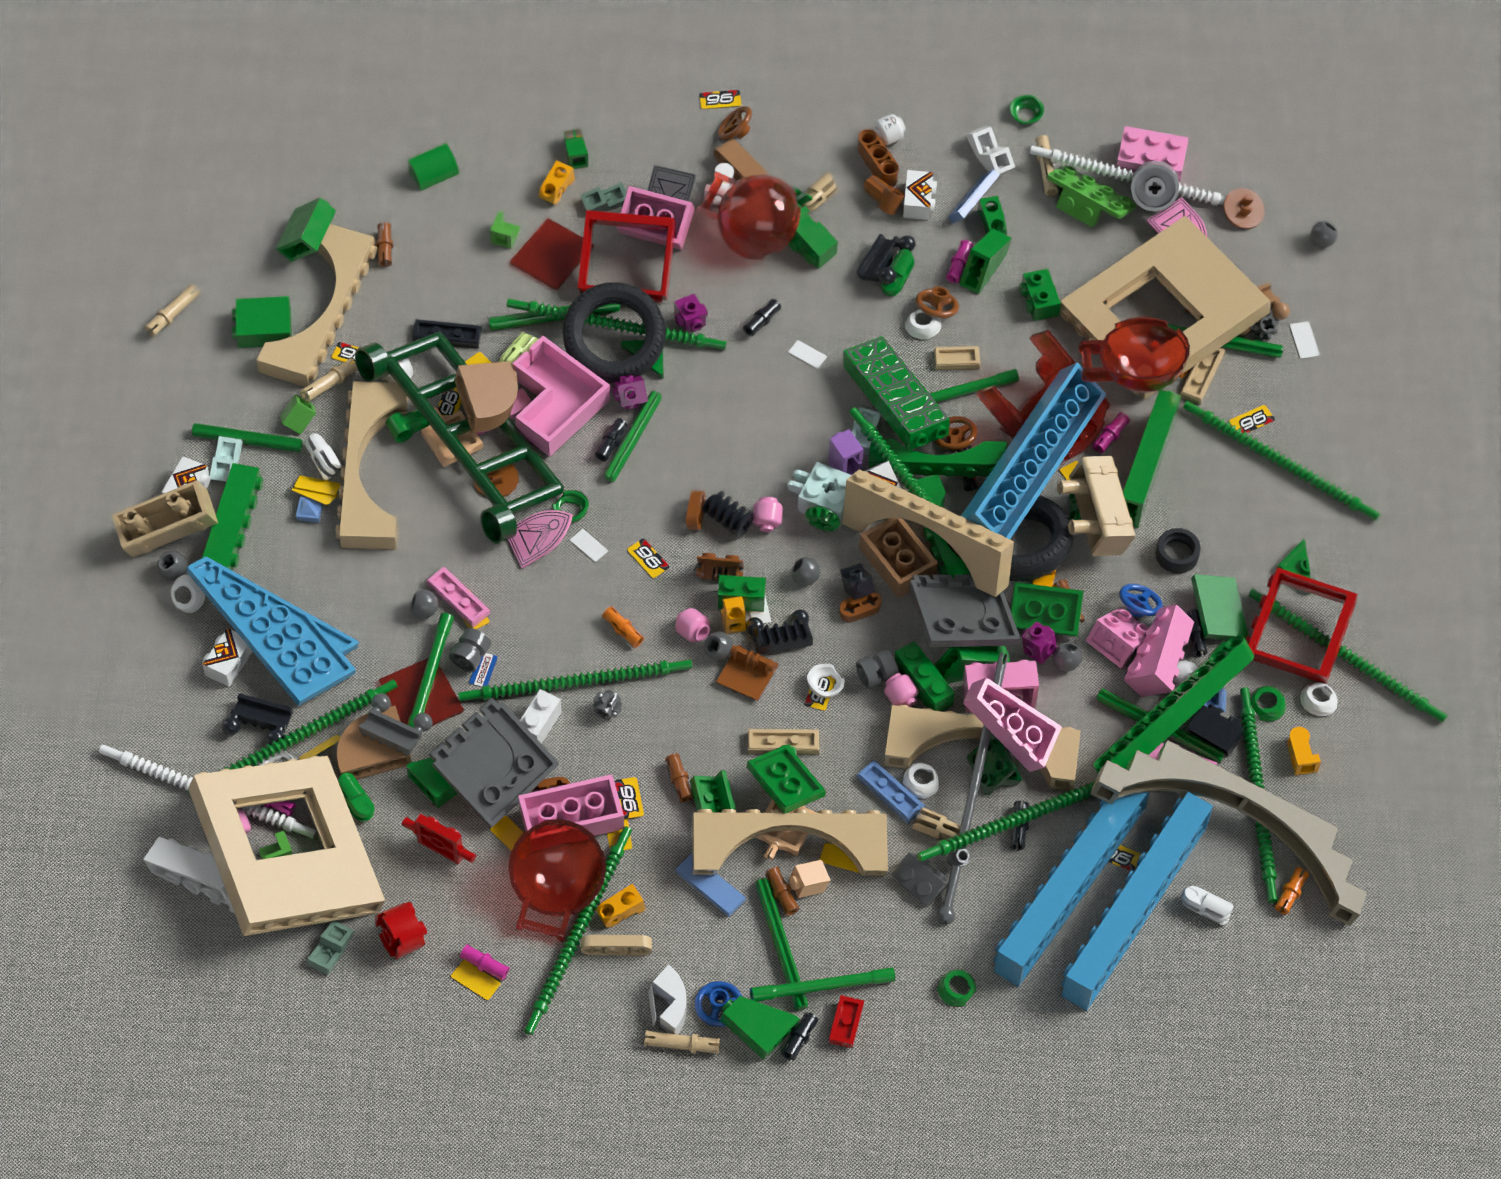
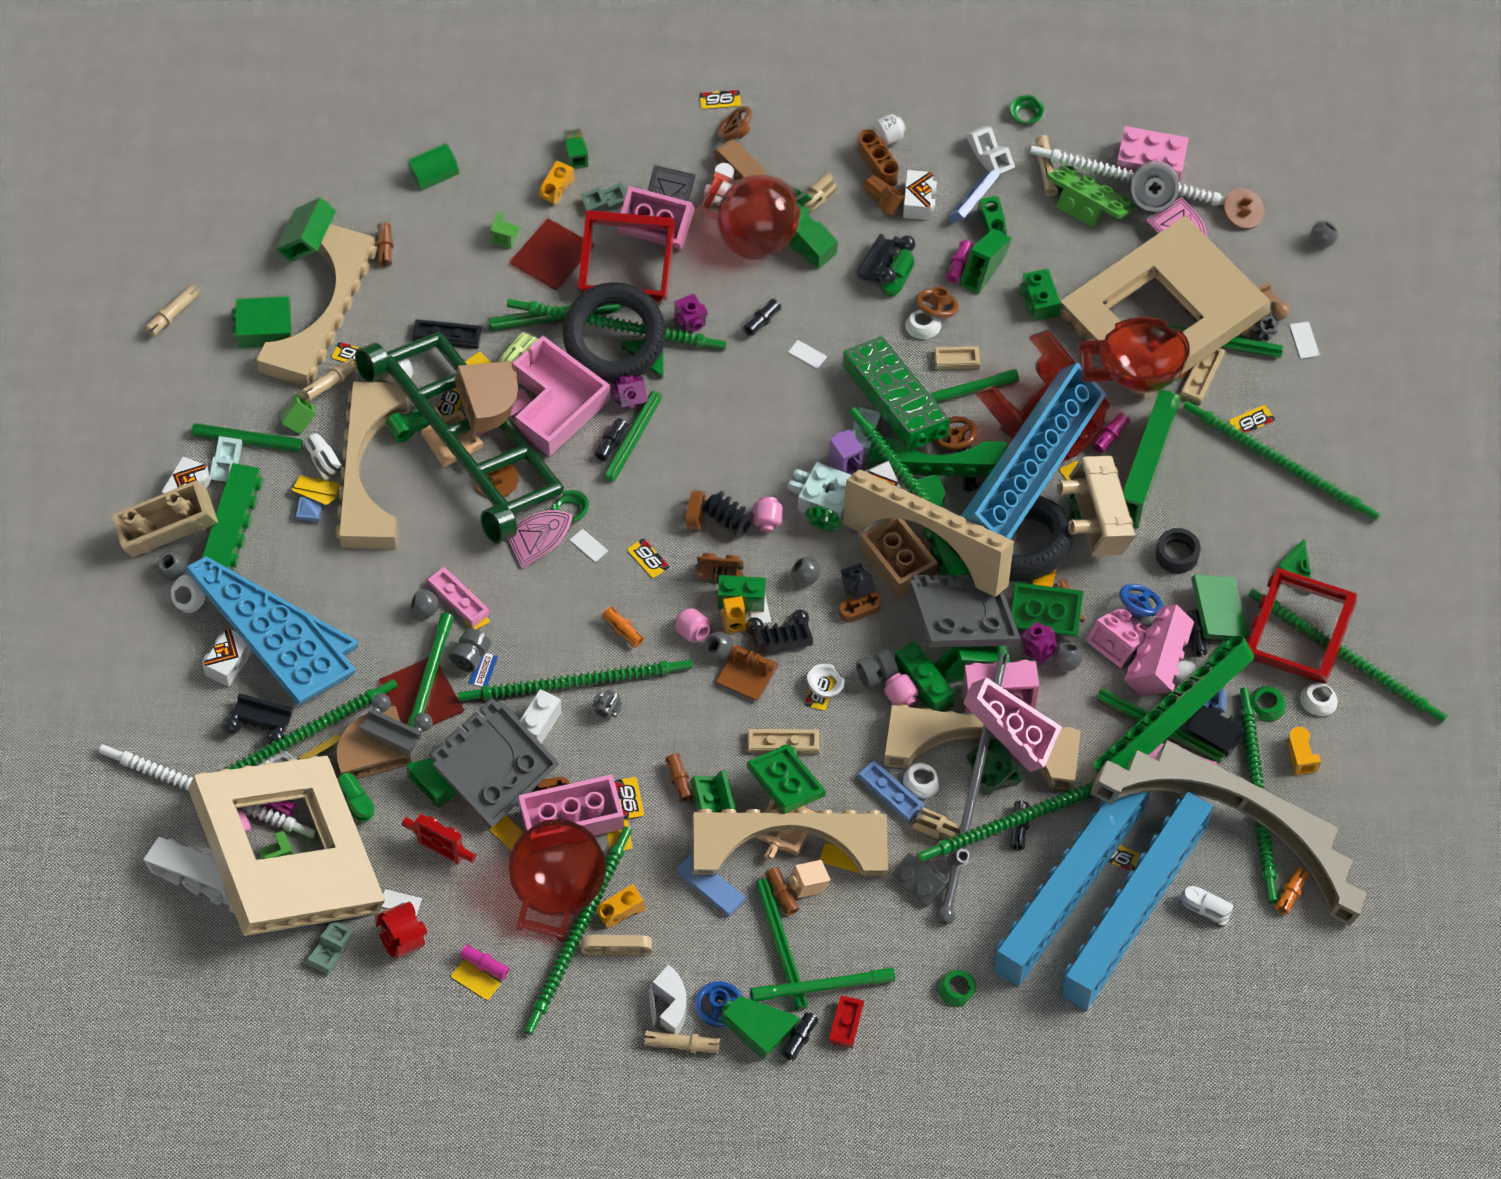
(395, 898): none -> white sticker

